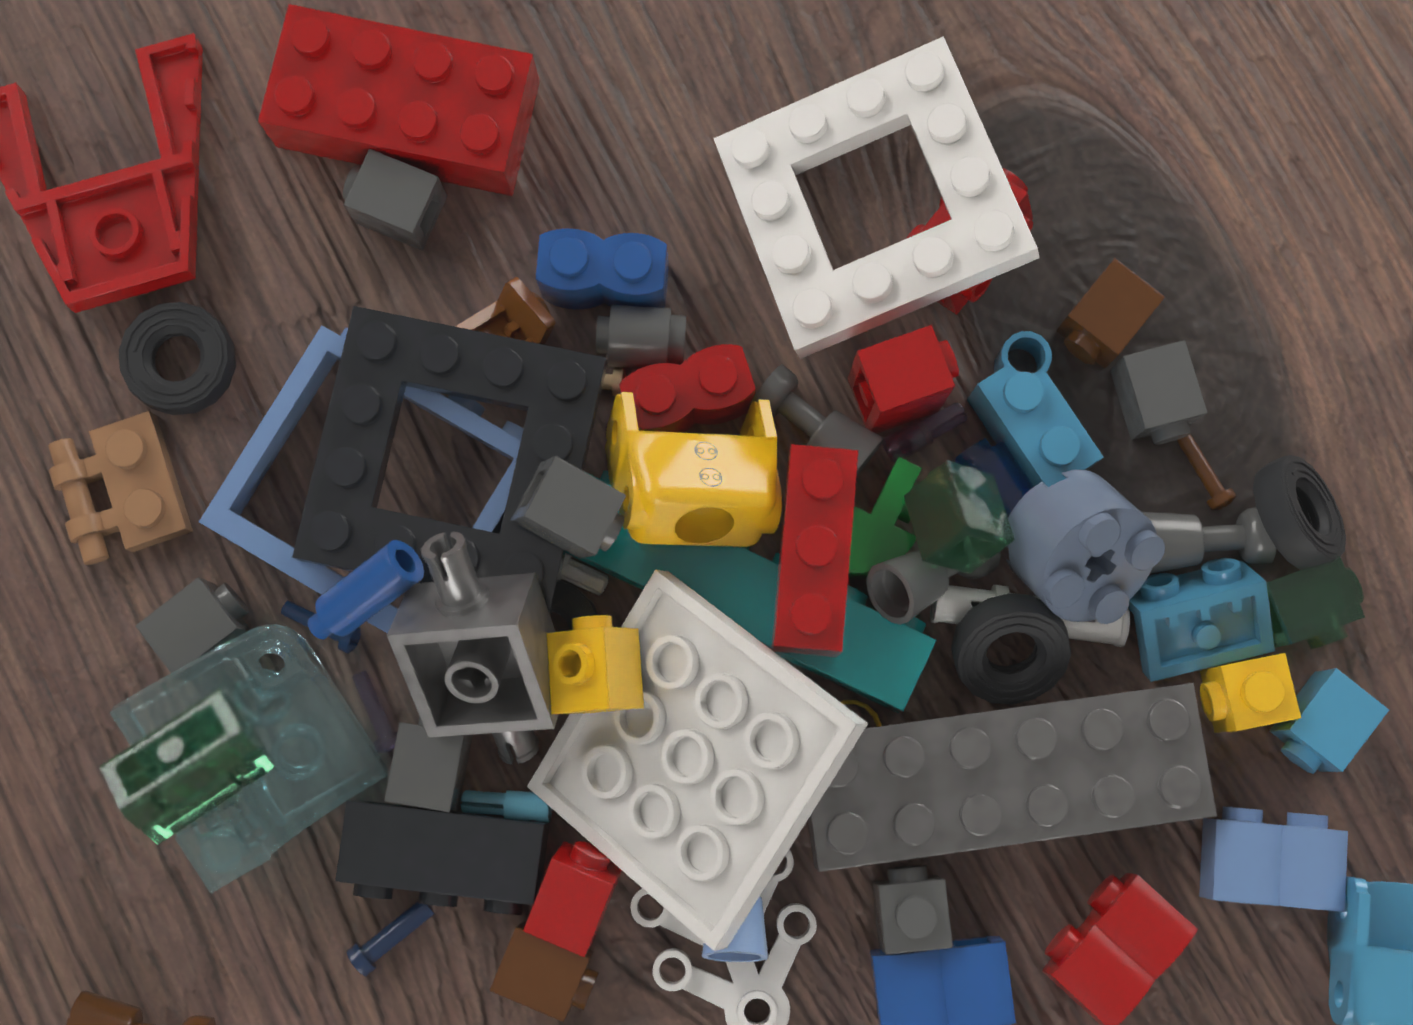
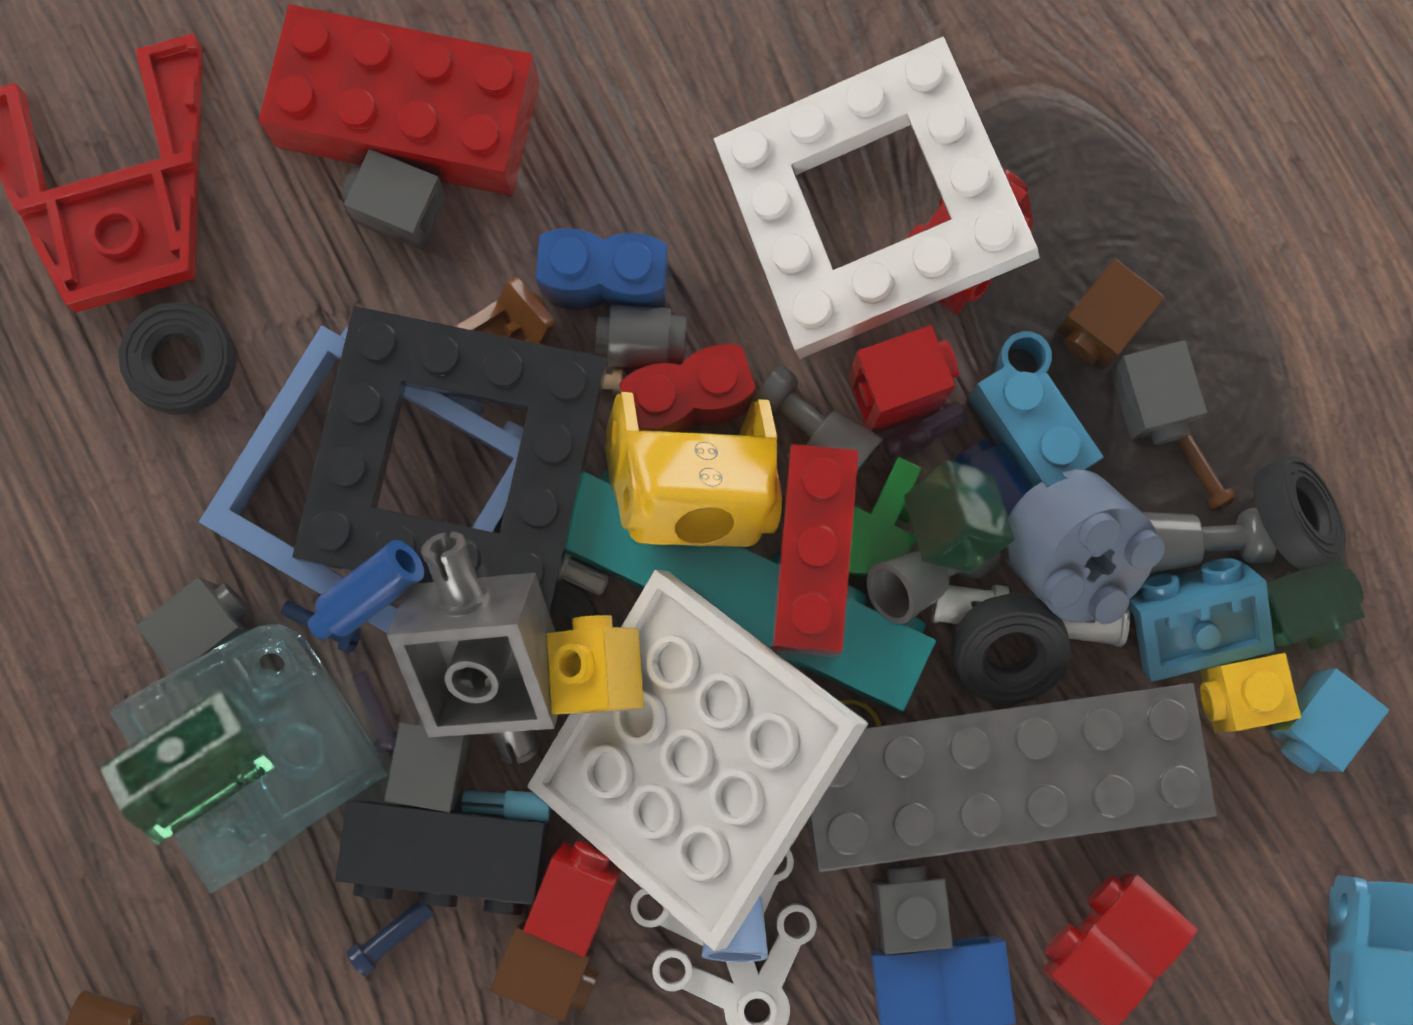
(138, 481): medium nougat plate -> none
(570, 509): dark grey brick -> none
(1273, 863): medium blue brick -> none

